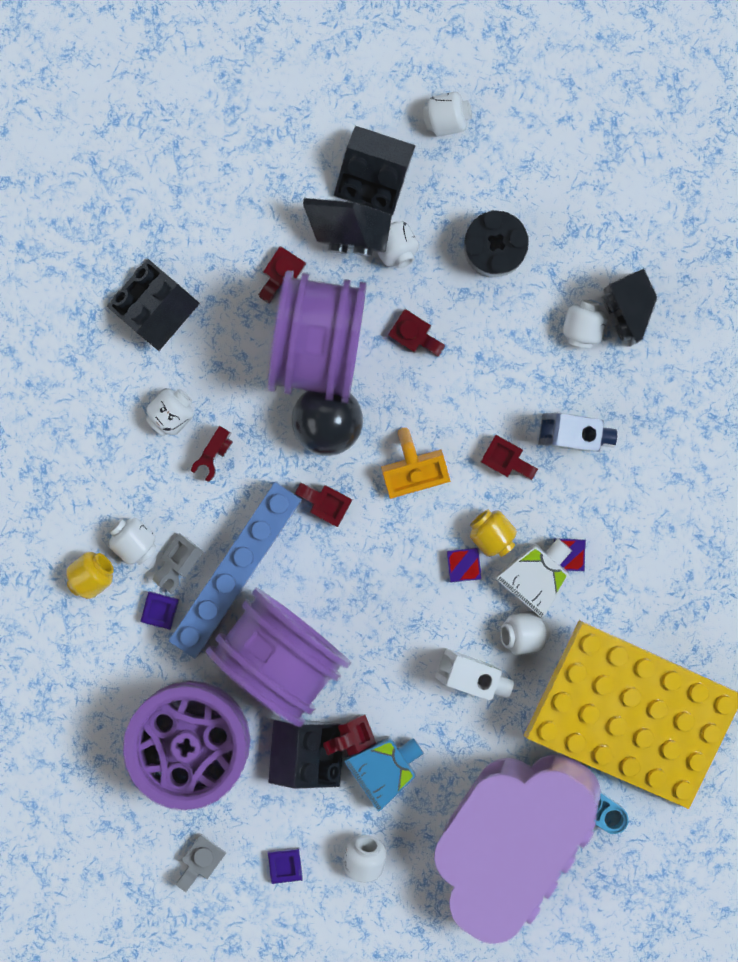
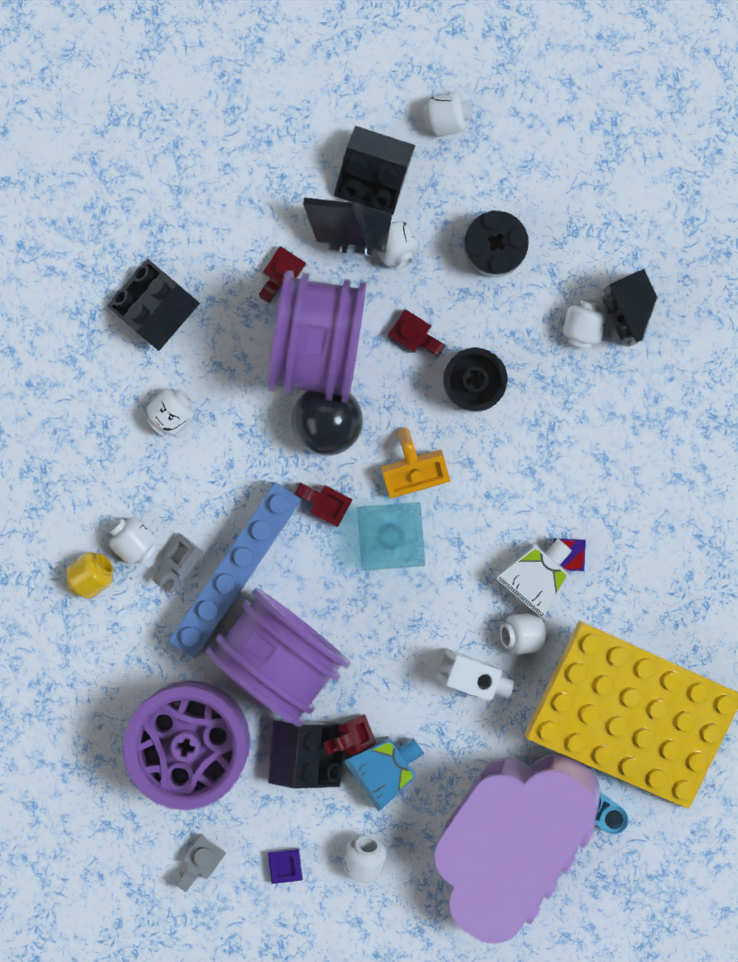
(159, 610): dark purple tile -> none
(217, 446): dark red plate -> none
(391, 536): none -> clear light blue brick
(464, 565): dark purple tile -> none
(484, 364): none -> black brick
(493, 533): yellow head -> none
(504, 458): dark red plate -> none
(566, 432): torso -> none

